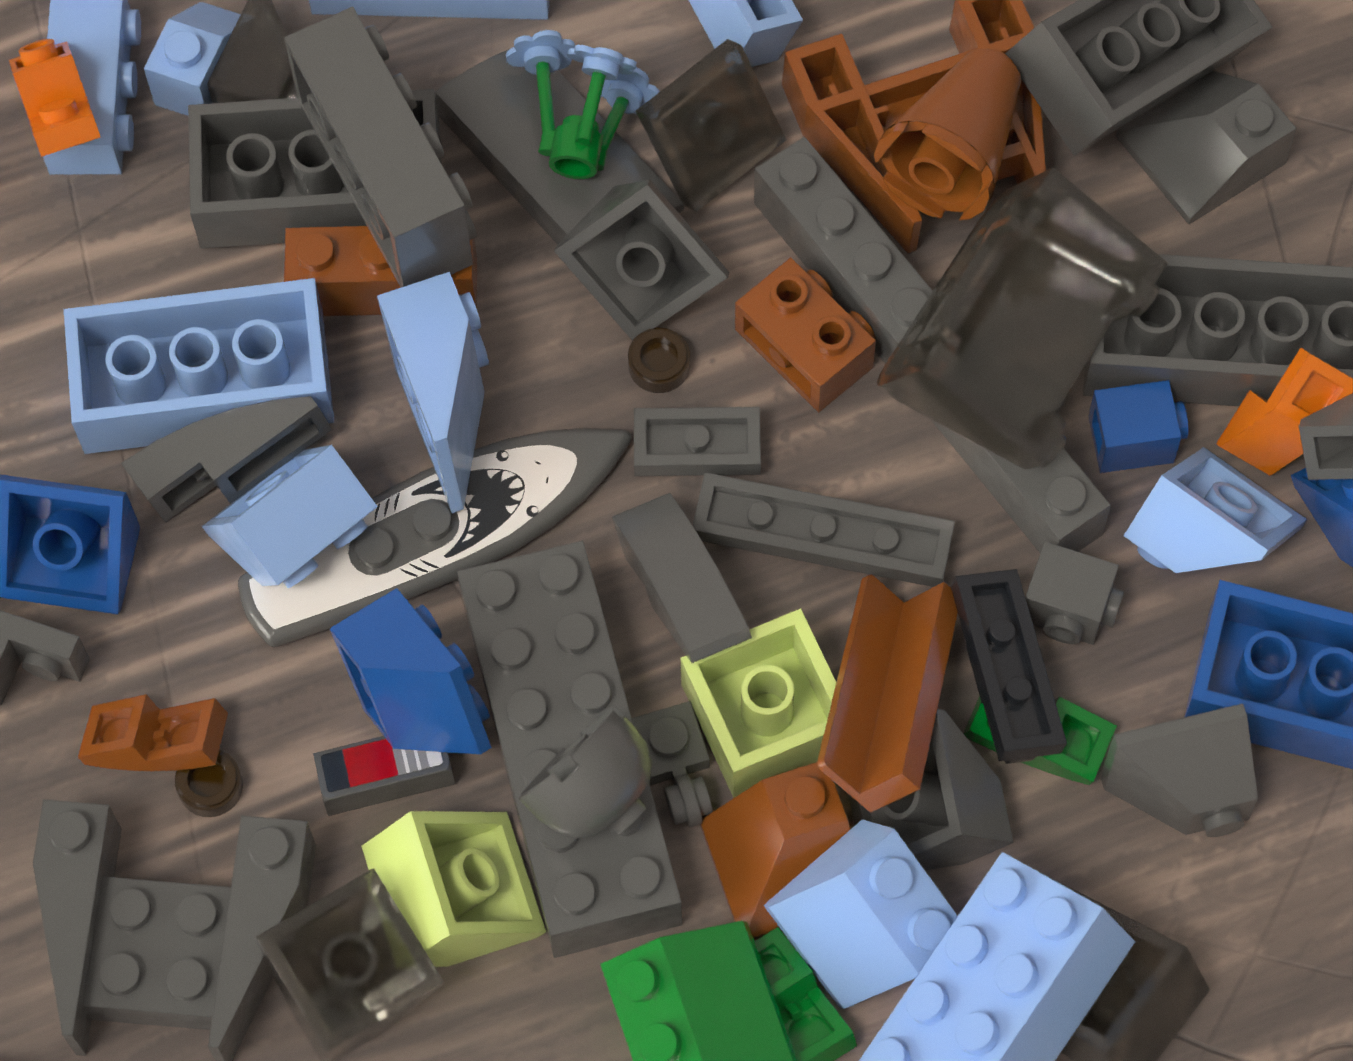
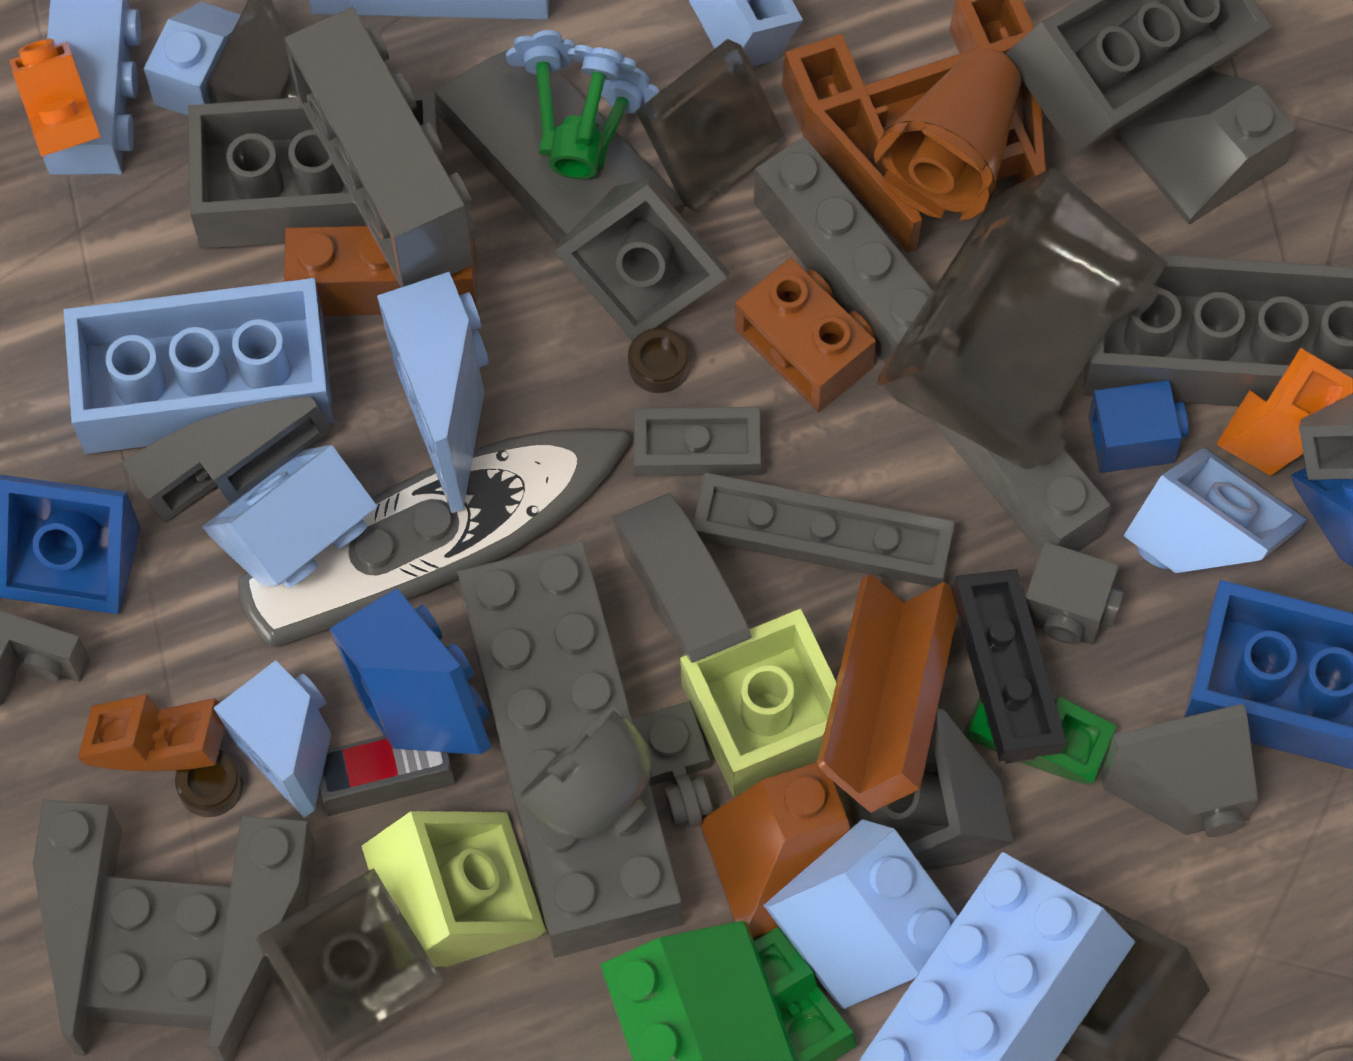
(281, 732): none -> light blue slope

